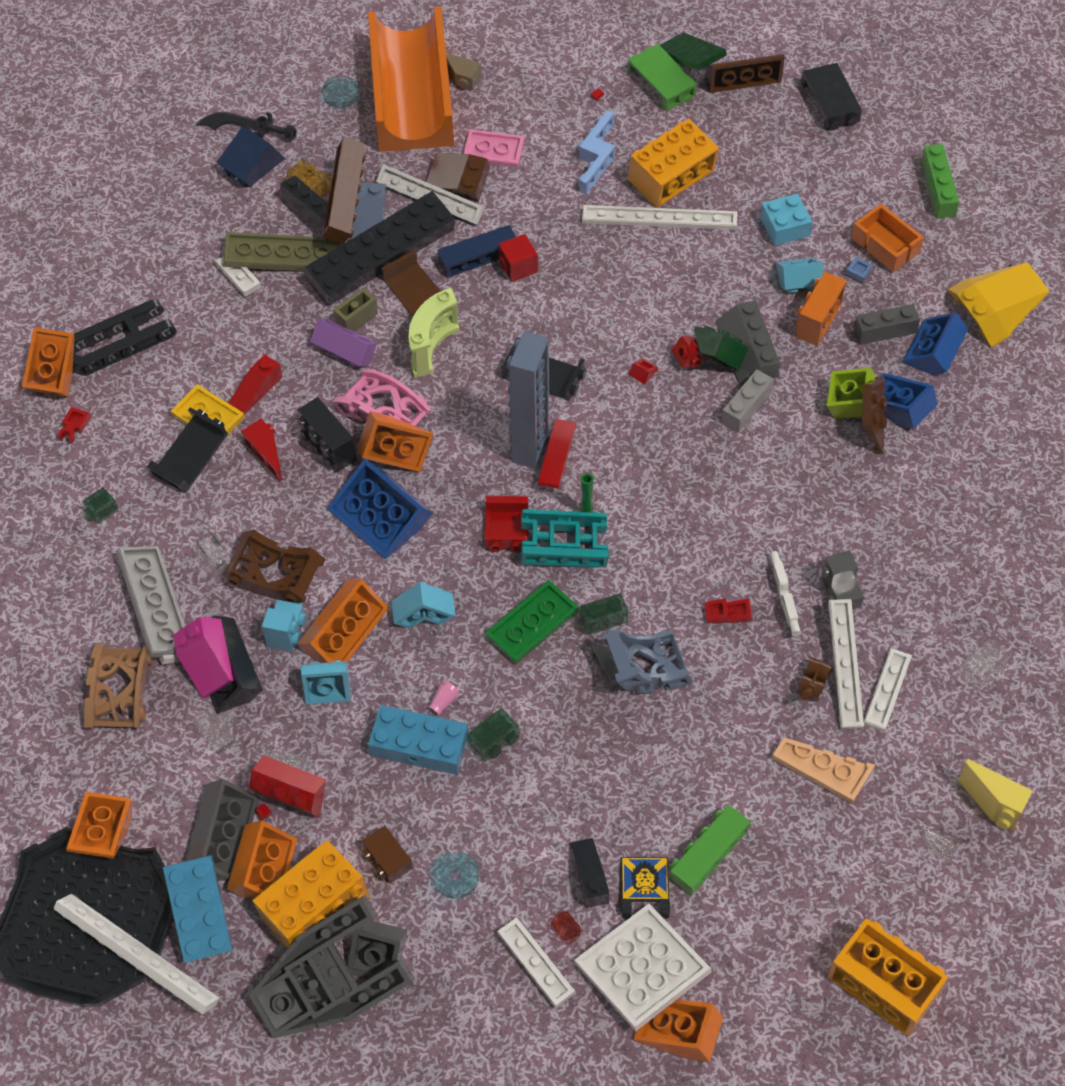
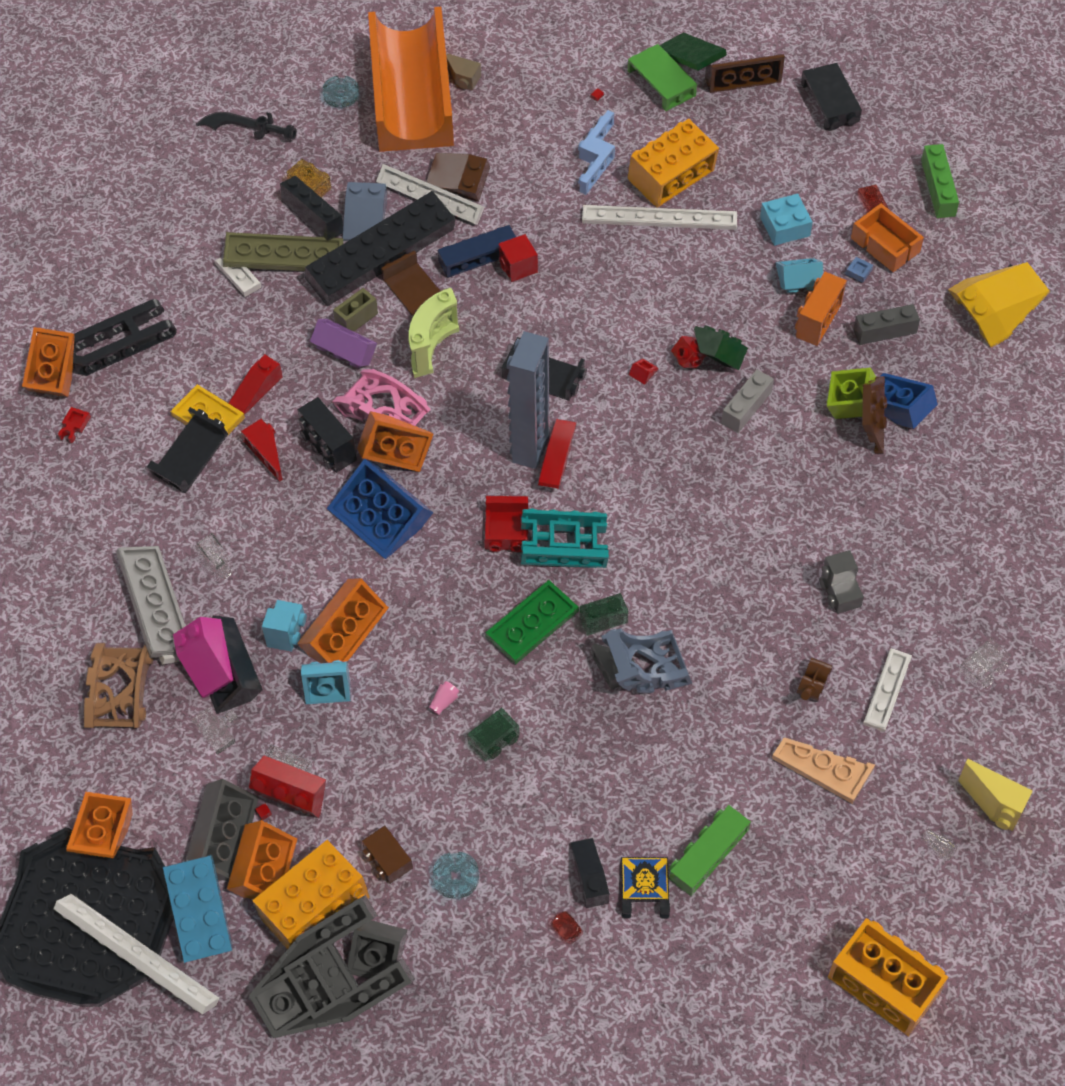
(100, 506): clear green brick -> none
(248, 157): dark blue slope -> none
(304, 561): reddish brown fence -> none
(343, 190): brick -> none
(418, 739): dark azure brick -> none
(421, 604): medium azure brick -> none
(496, 147): bright pink tile -> none
(536, 962): white plate -> none
(587, 485): green piece -> none
(642, 966): white plate -> none
(683, 1030): orange slope -> none
(728, 612): red slope -> none
(747, 324): dark grey slope -> none
(785, 598): white piece -> none
(845, 664): white tile -> none
(871, 197): none -> clear red plate
(936, 343): blue slope -> none

